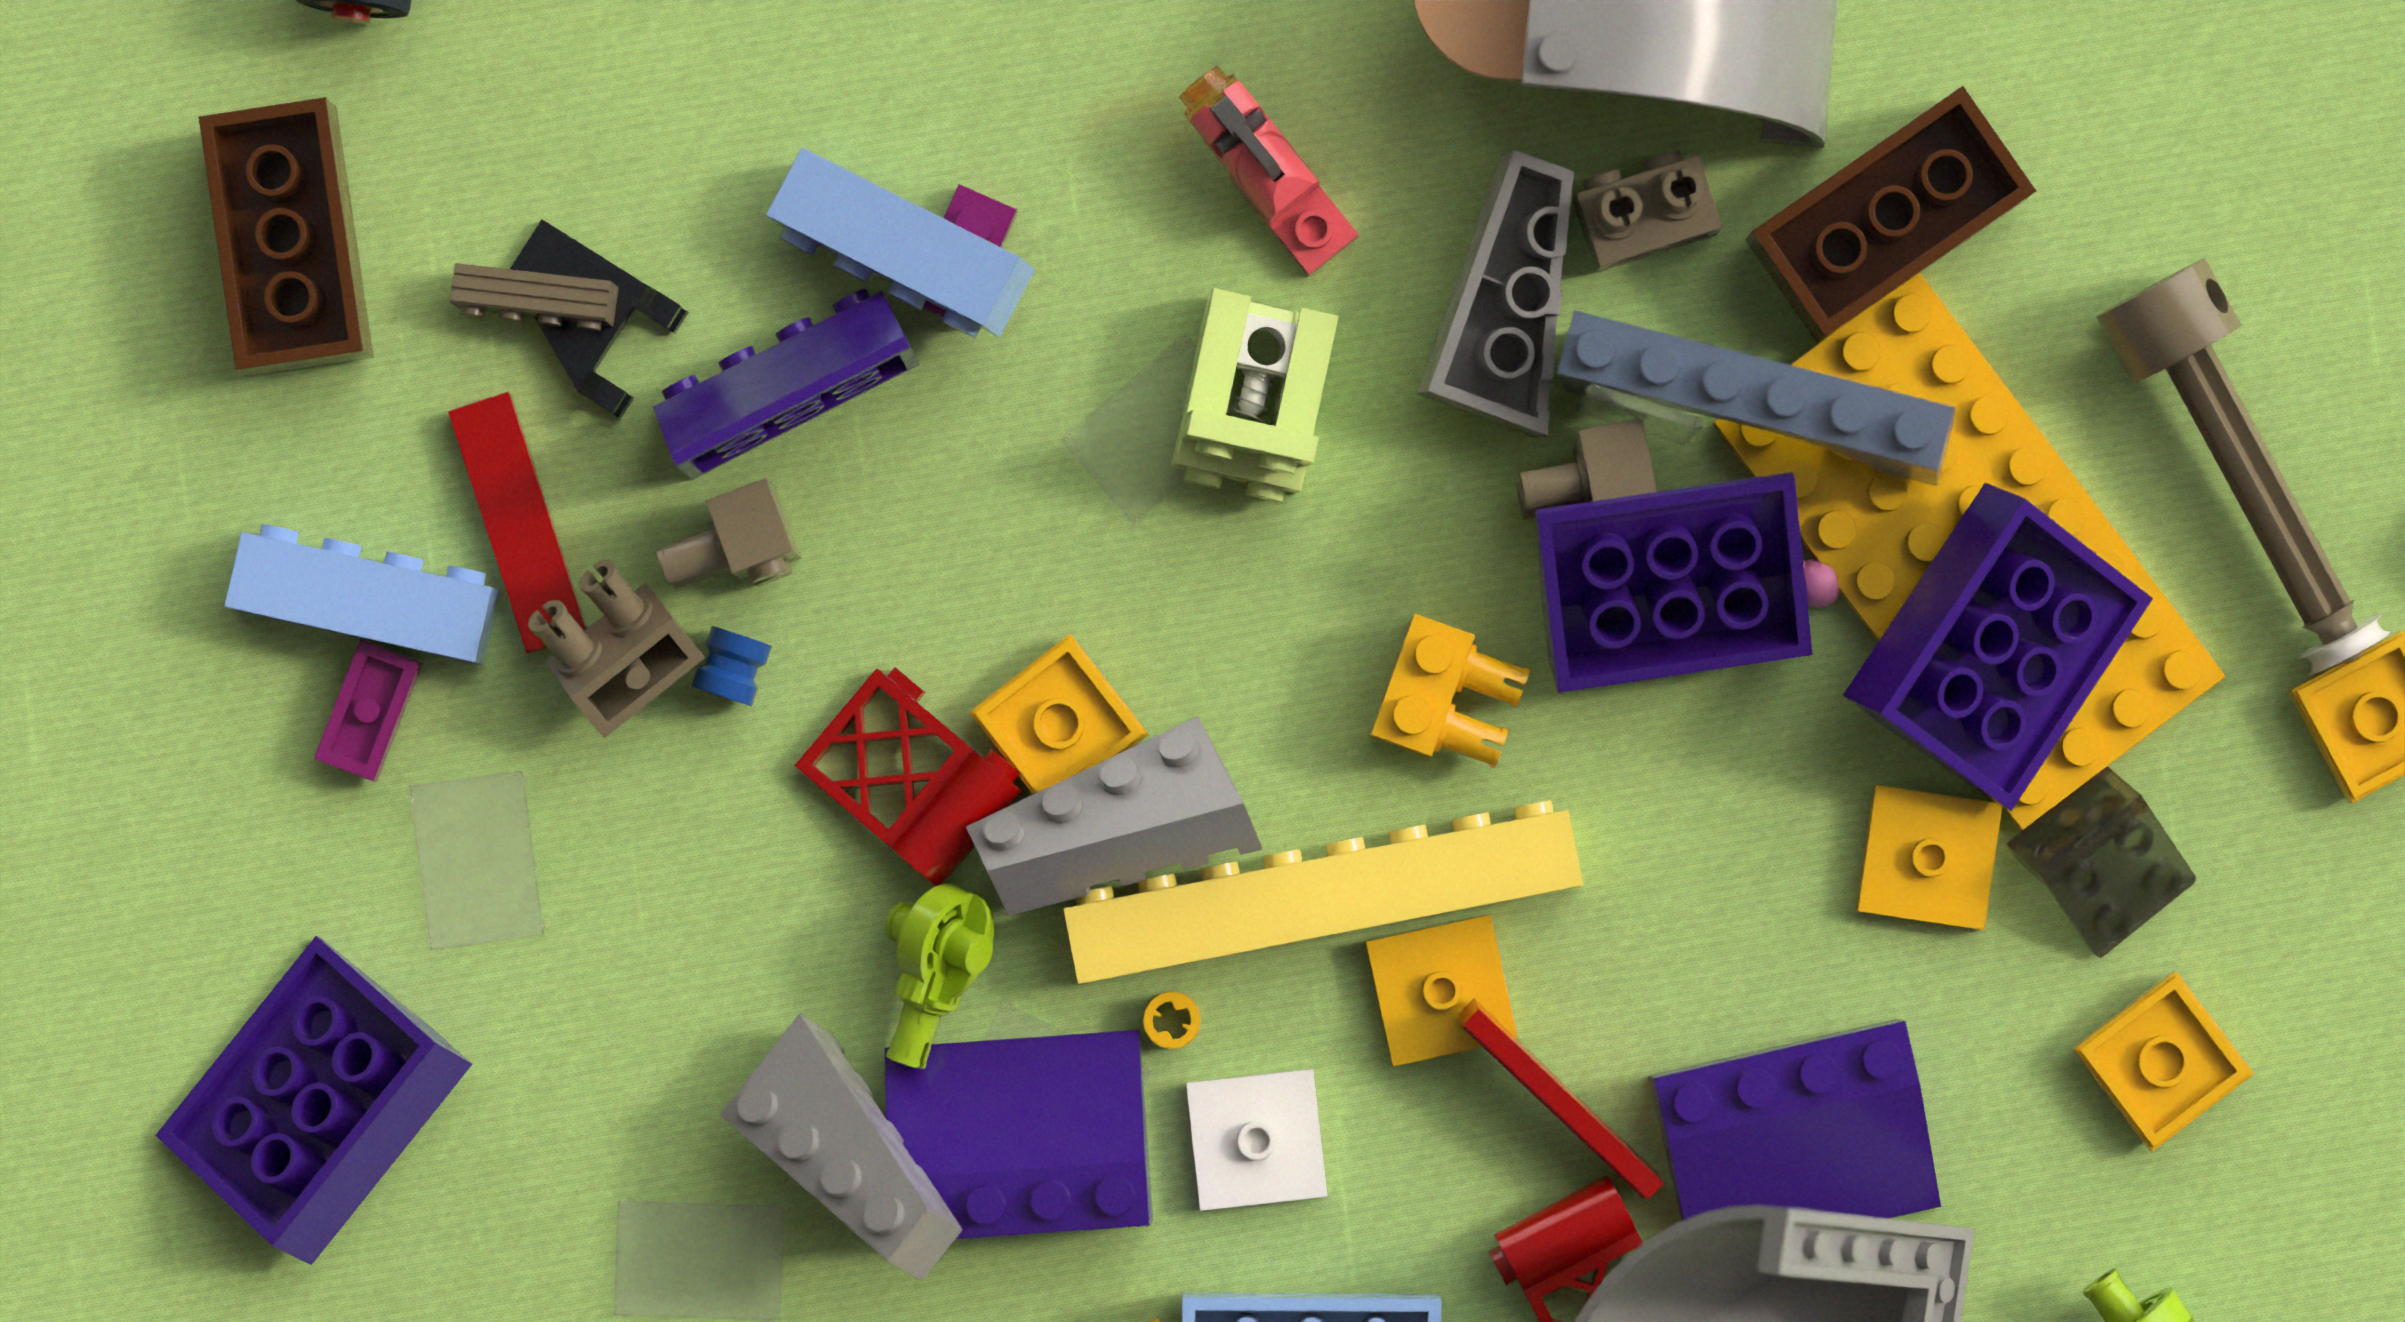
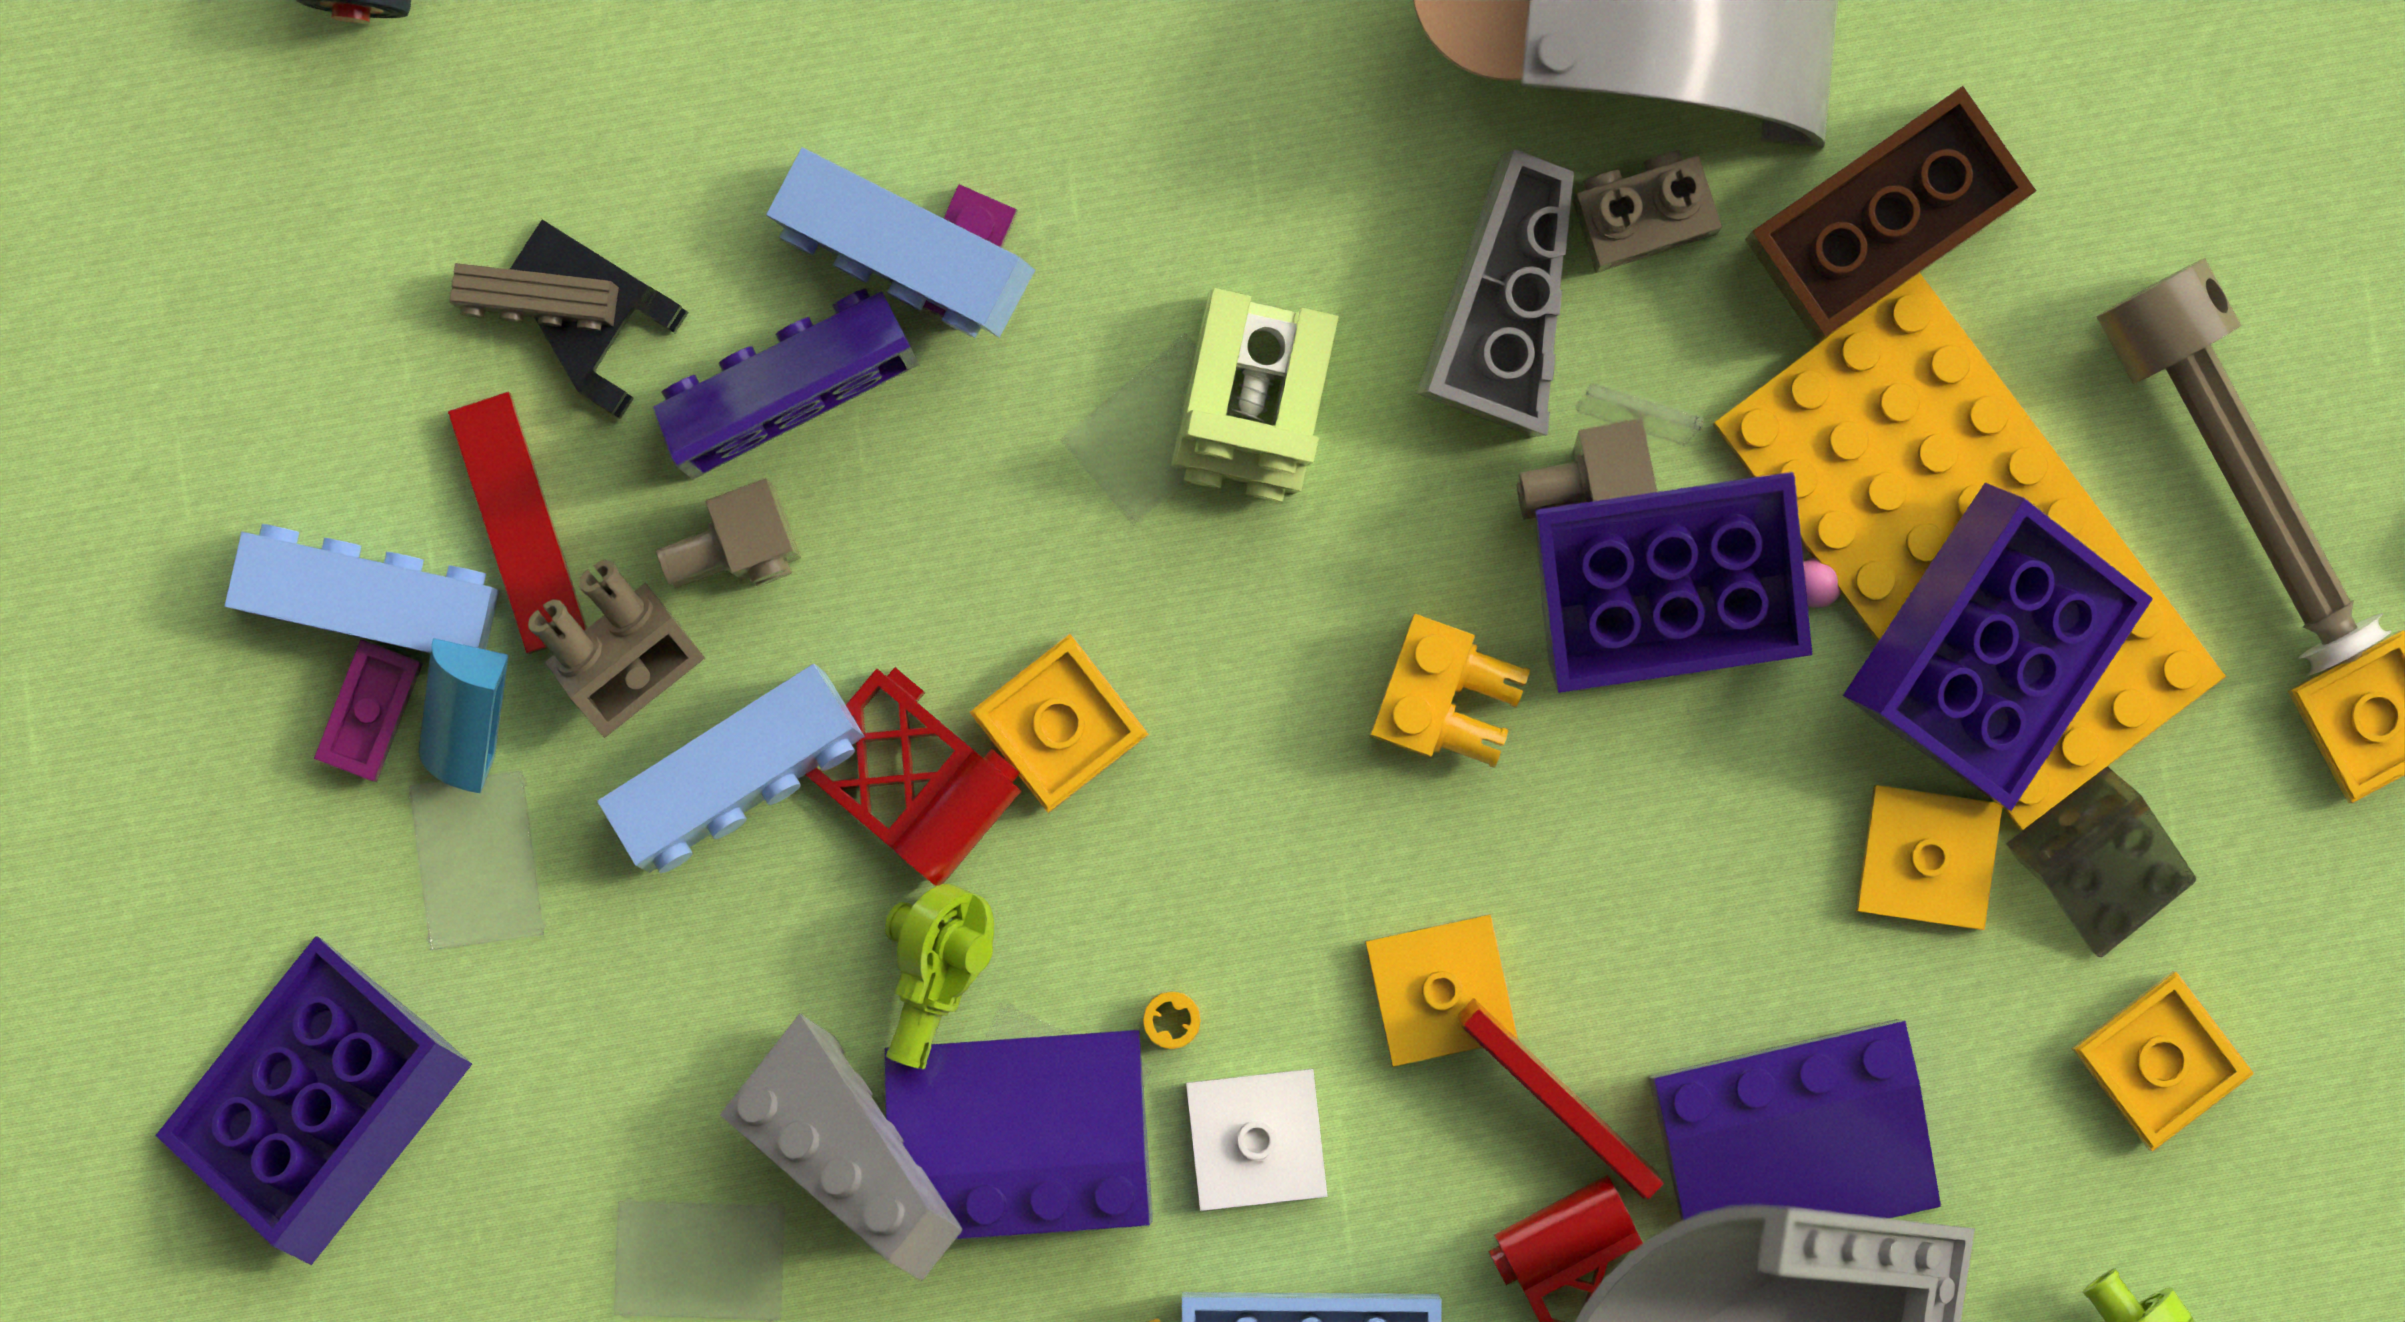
(286, 237): reddish brown brick -> none
(462, 713): none -> dark azure brick
(731, 666): blue wheel -> none
(731, 770): none -> light blue brick
(1115, 822): light grey wedge -> none
(1267, 169): coral plate -> none
(1322, 895): light yellow brick -> none
(1855, 419): sand blue arch -> none

